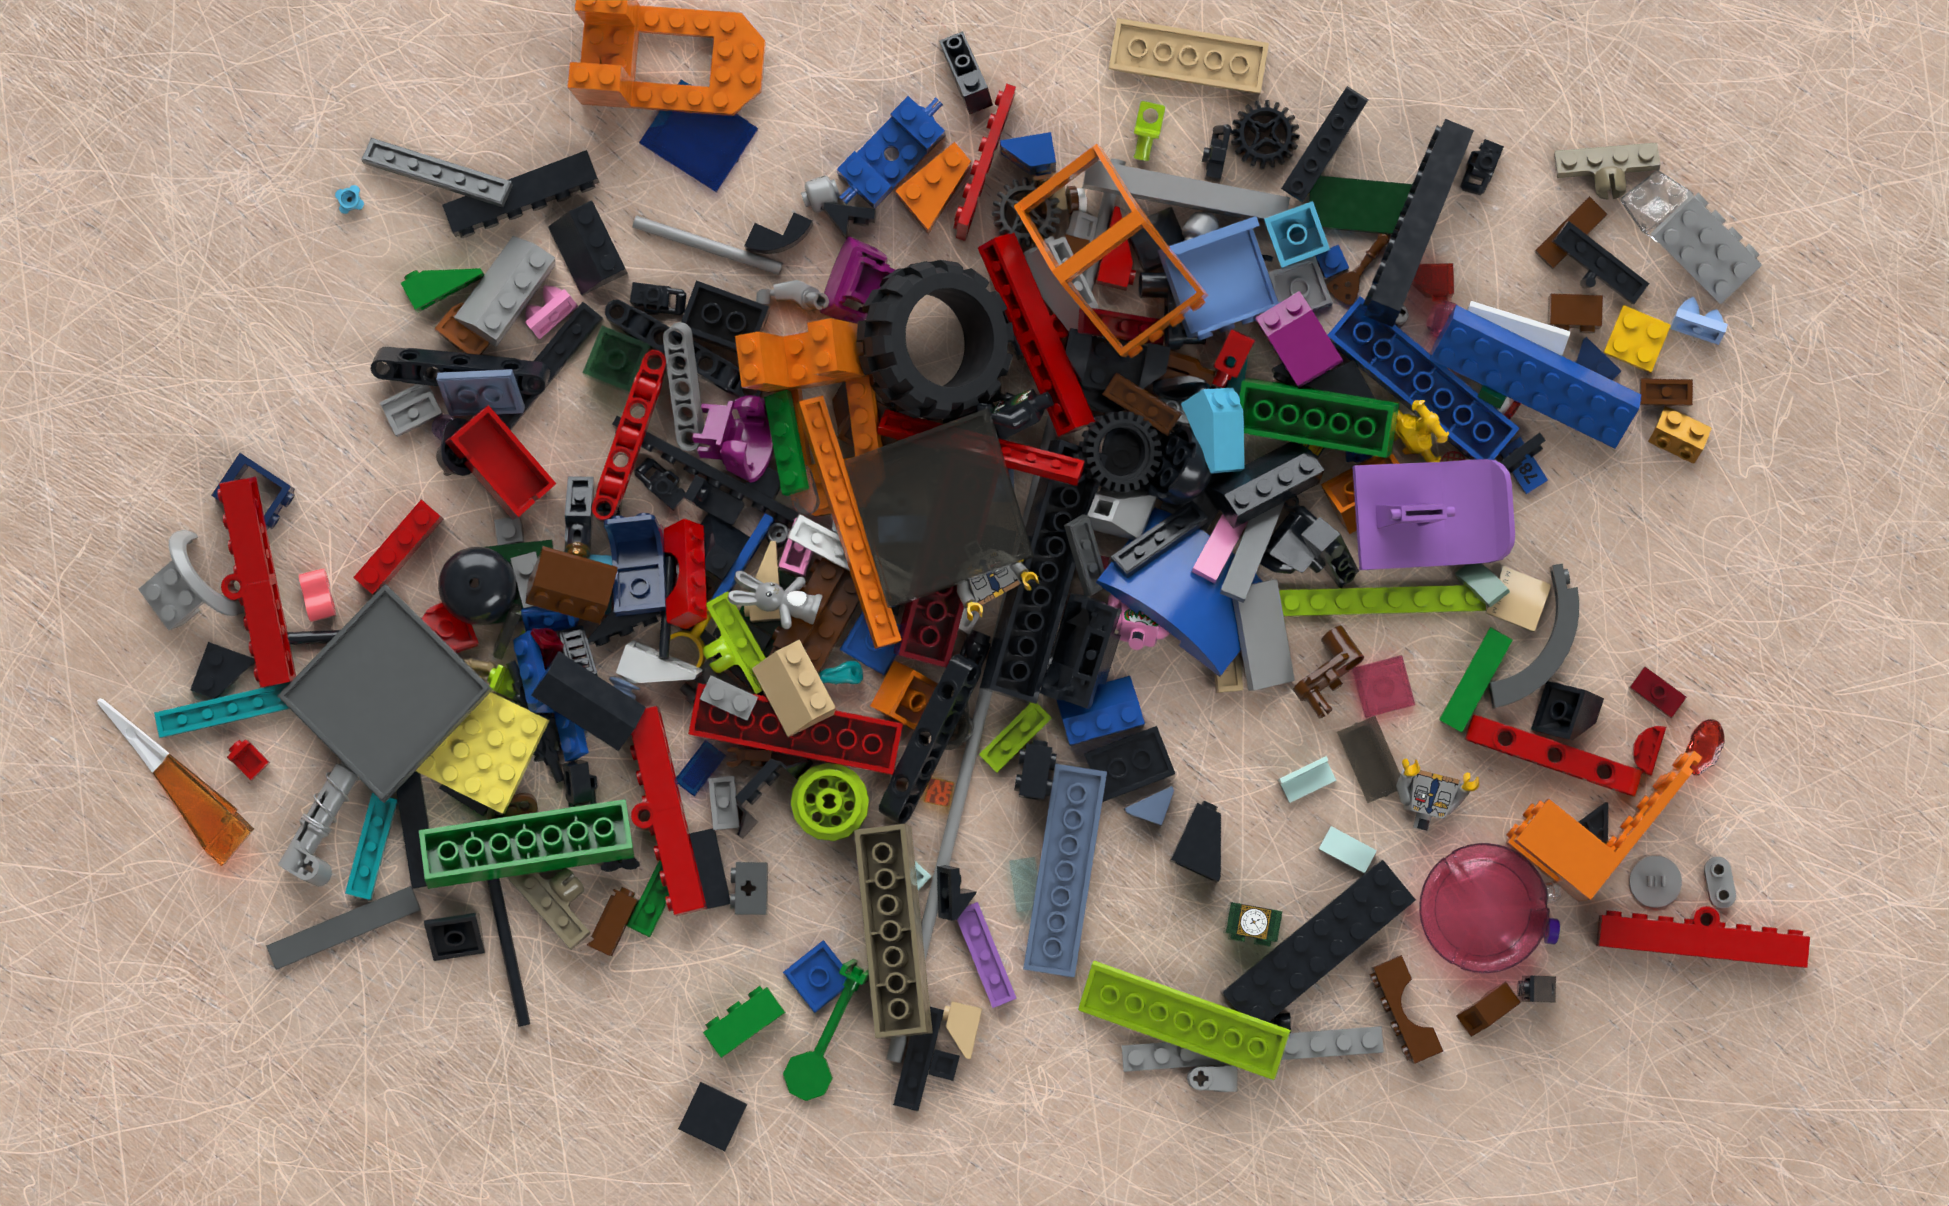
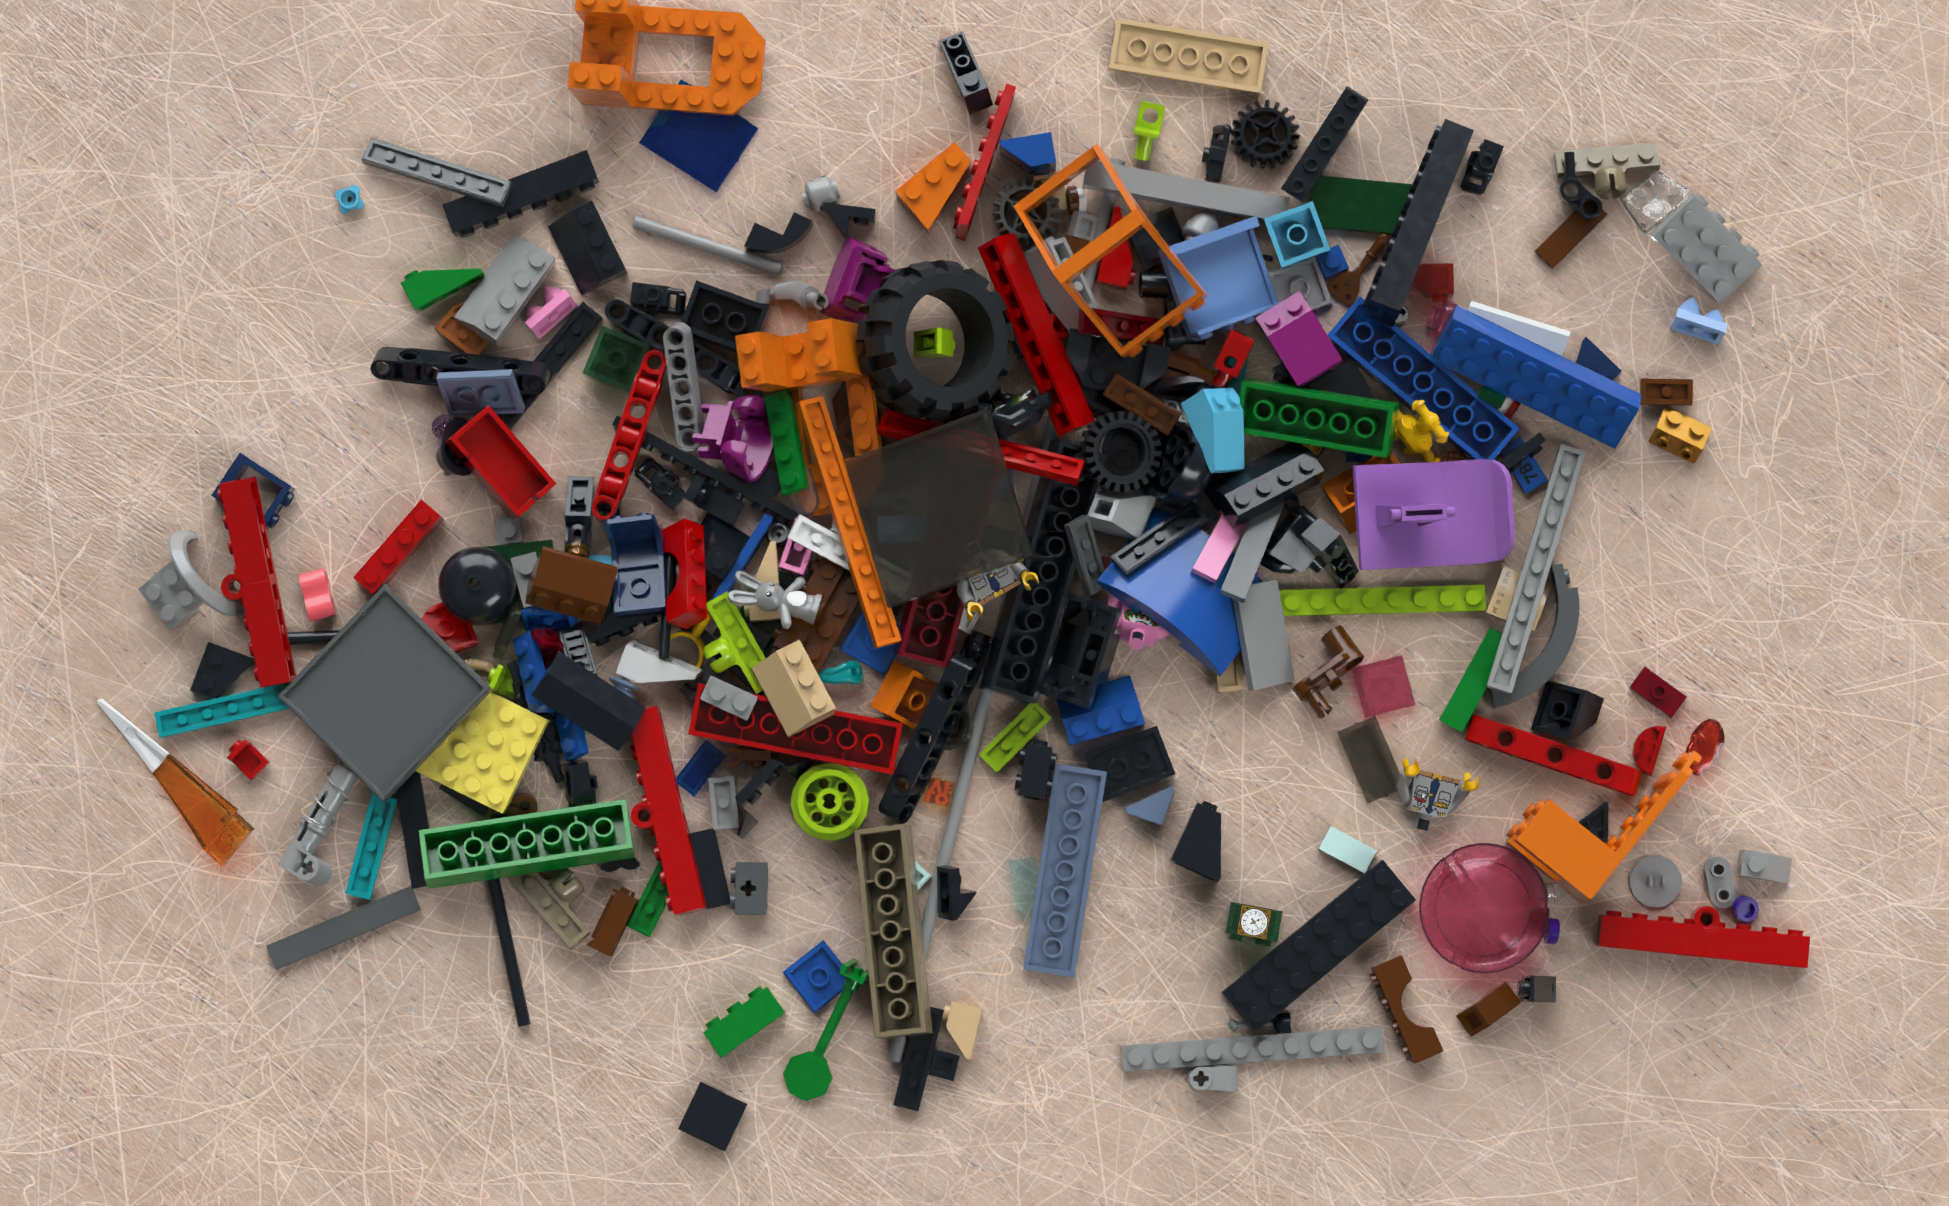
(411, 408): light grey plate -> none
(455, 936): black slope -> none
(911, 132): blue brick -> none
(934, 343): none -> lime slope
(985, 956): medium lavender plate -> none
(1184, 1020): lime plate -> none
(1307, 779): light aqua panel -> none
(1483, 583): sand green slope -> none
(1535, 569): none -> light grey plate
(1575, 311): reddish brown brick -> none
(1576, 203): none -> black beam
(1599, 263): black plate -> none
(1636, 339): yellow plate -> none
(1745, 909): none -> dark purple tile
(1763, 866): none -> light grey slope

